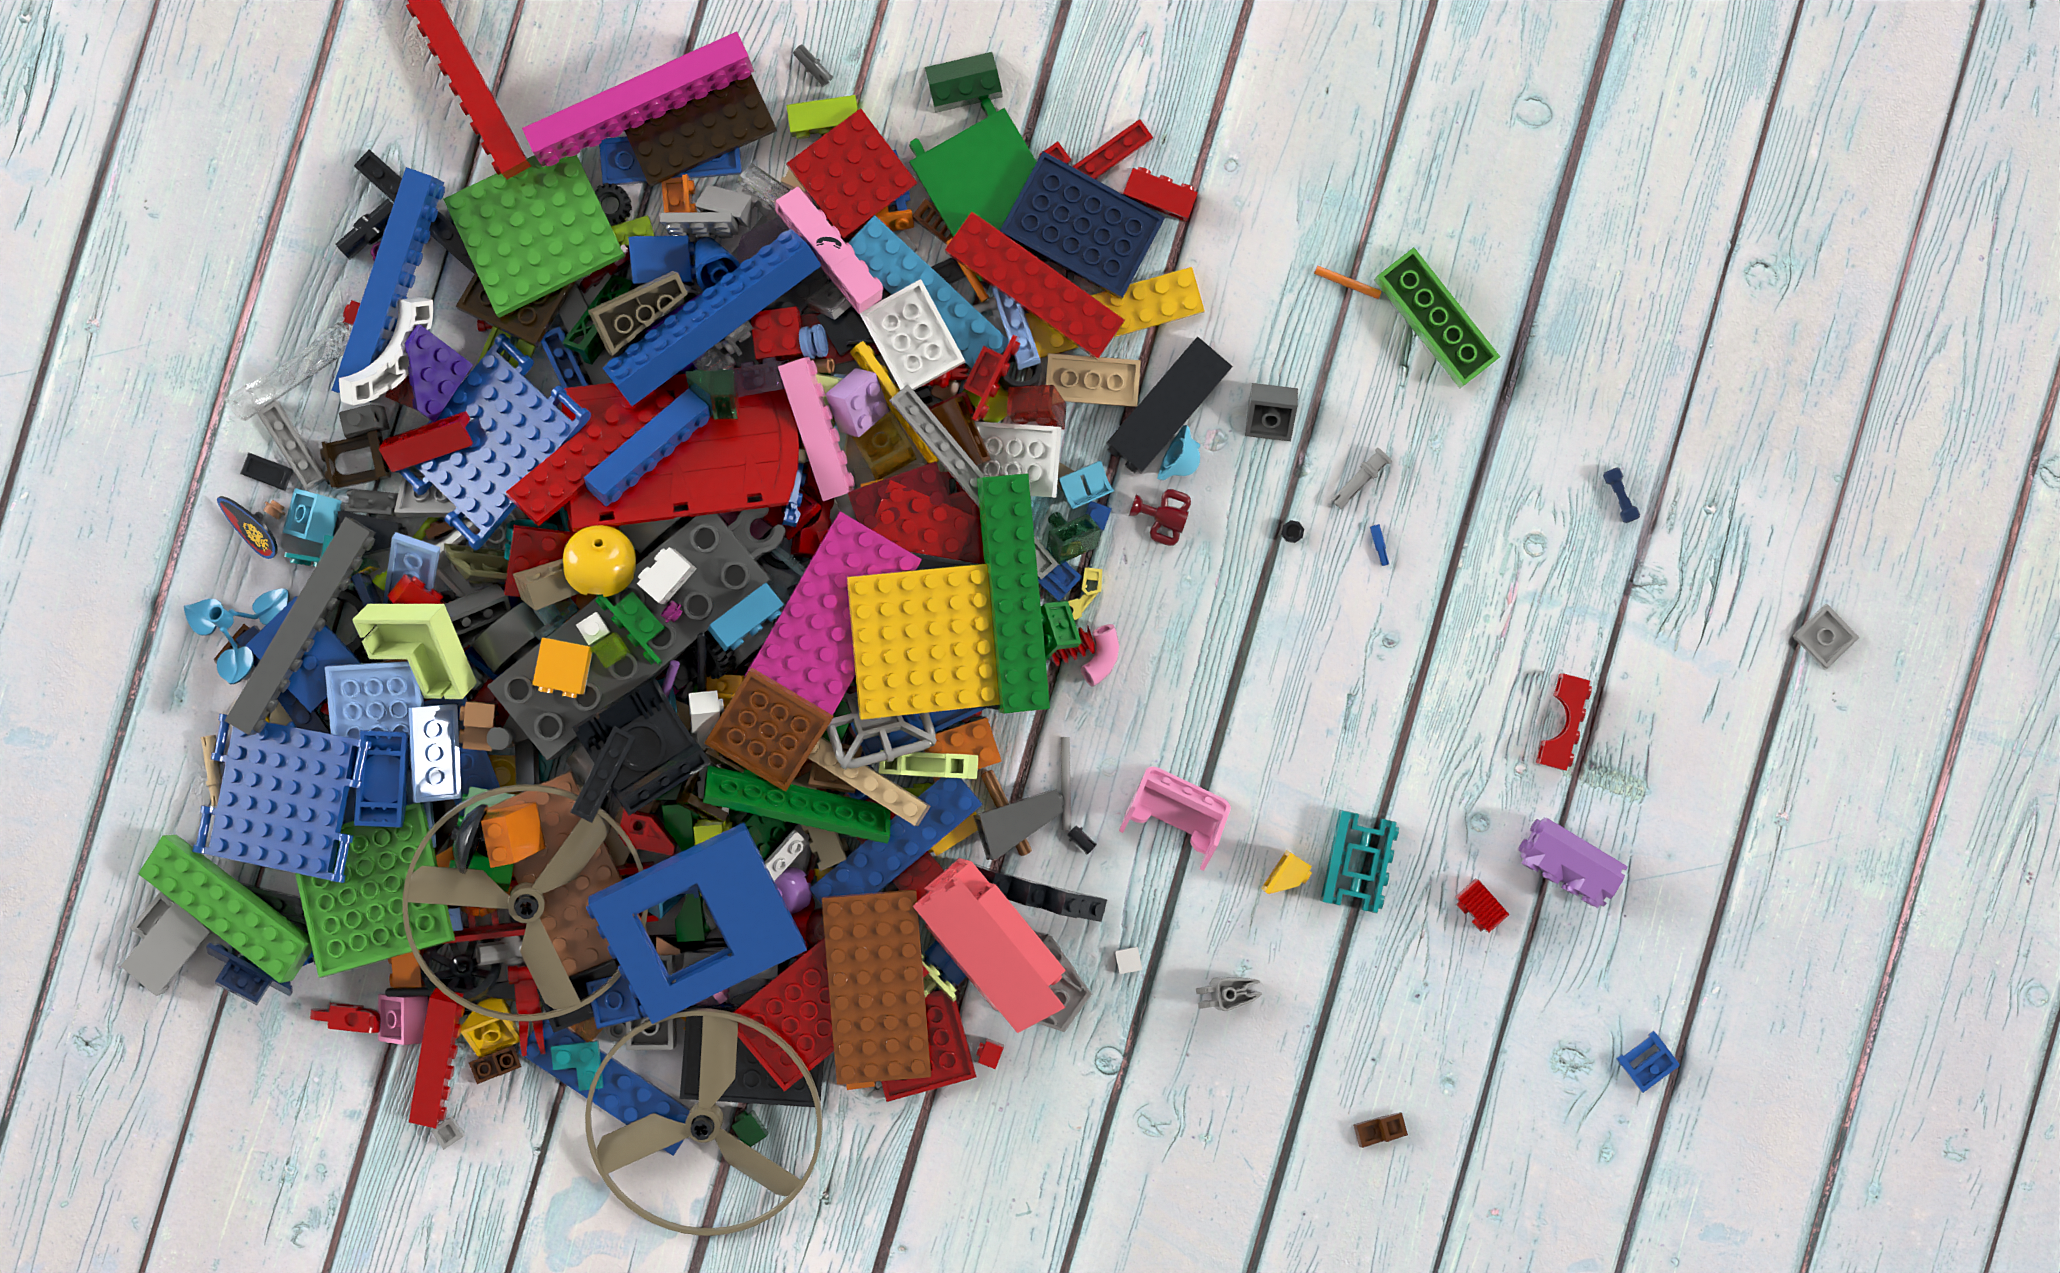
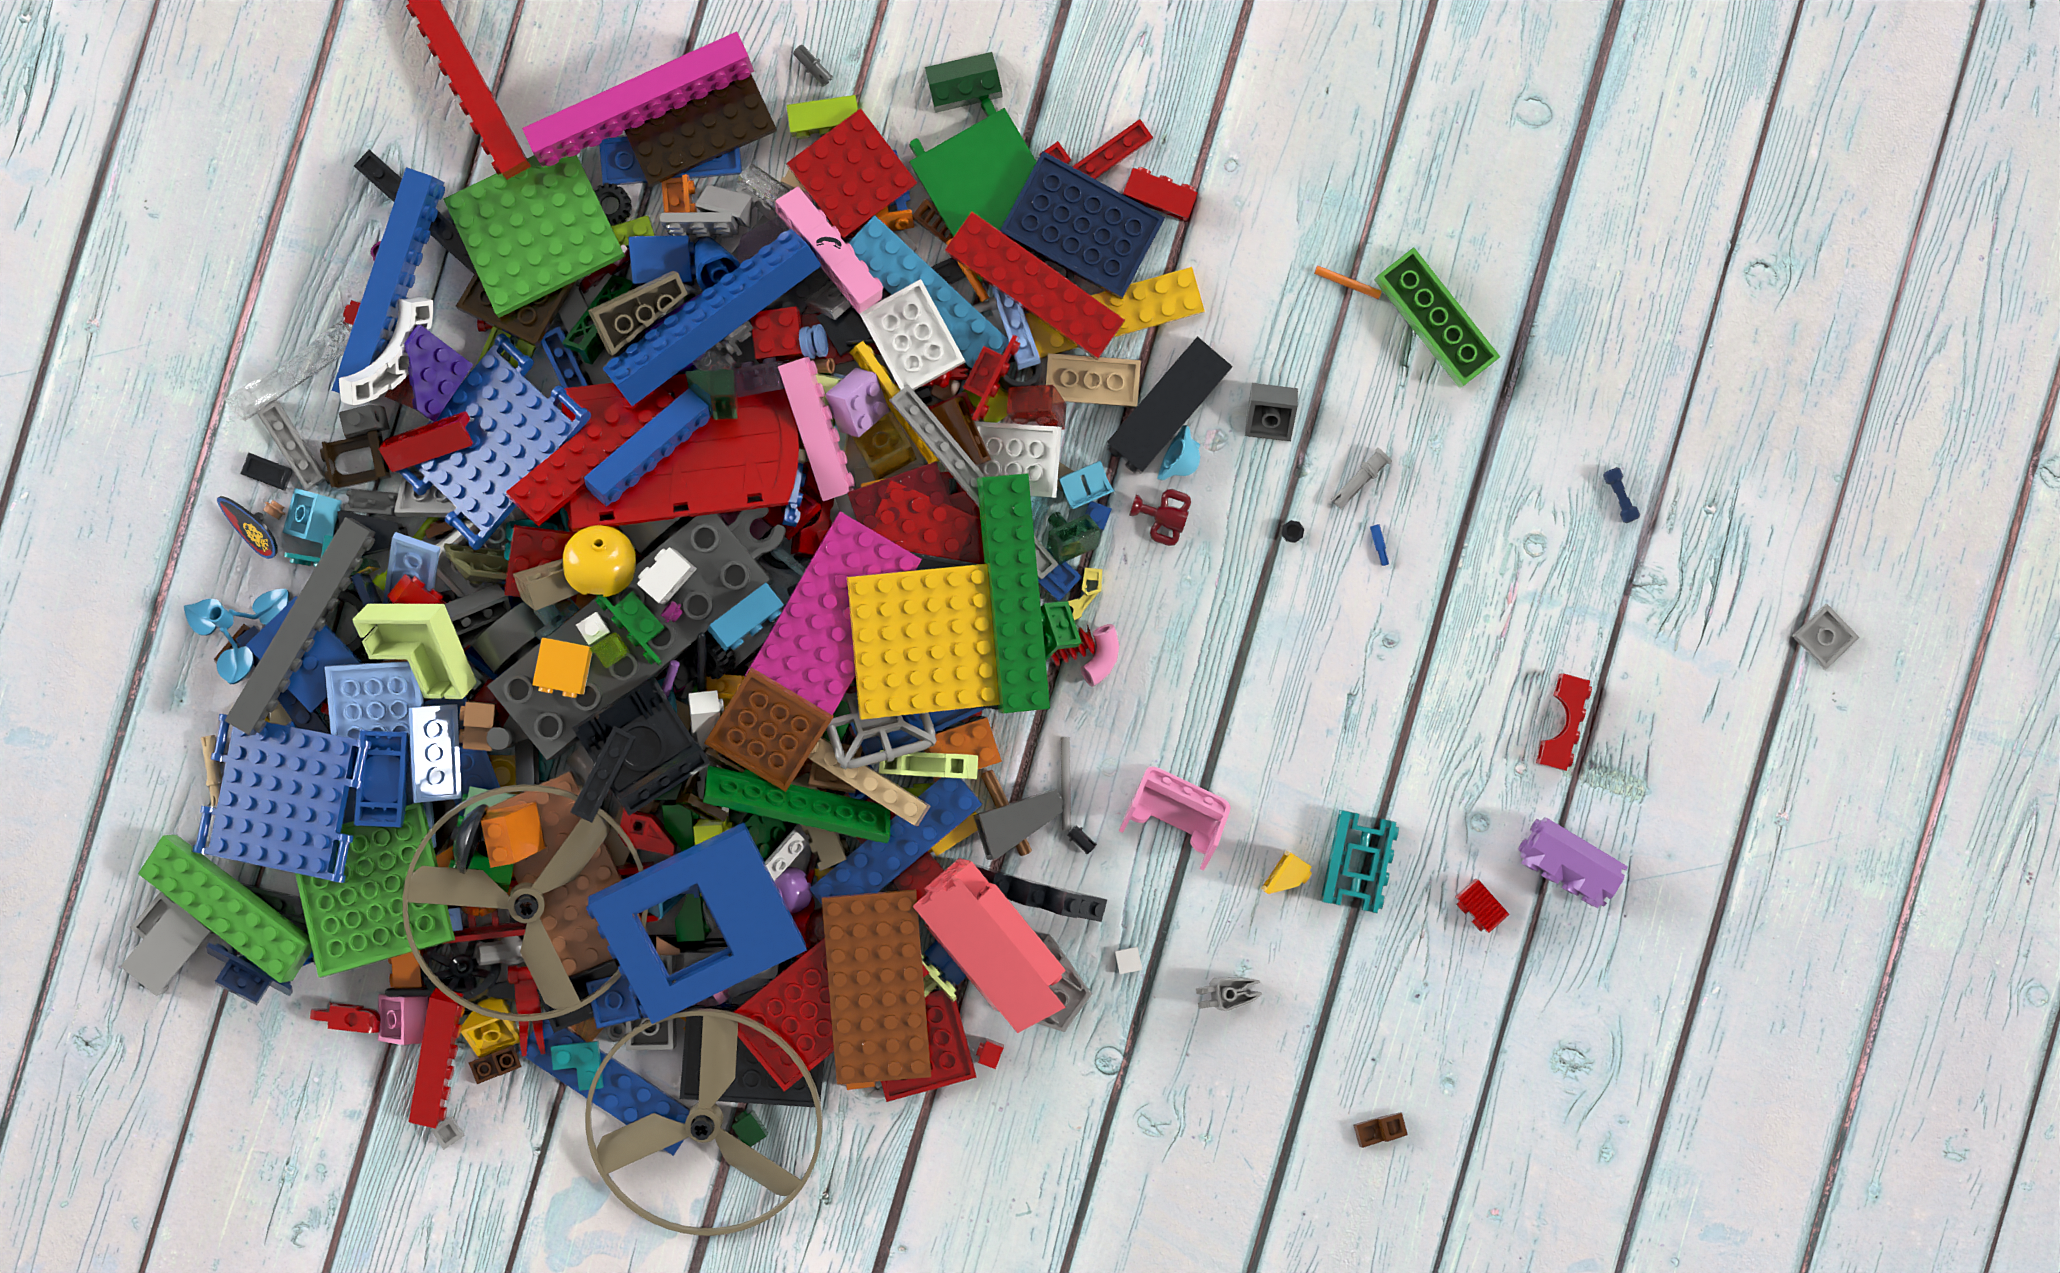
(365, 230): black piece -> none
(1652, 1068): blue plate -> none

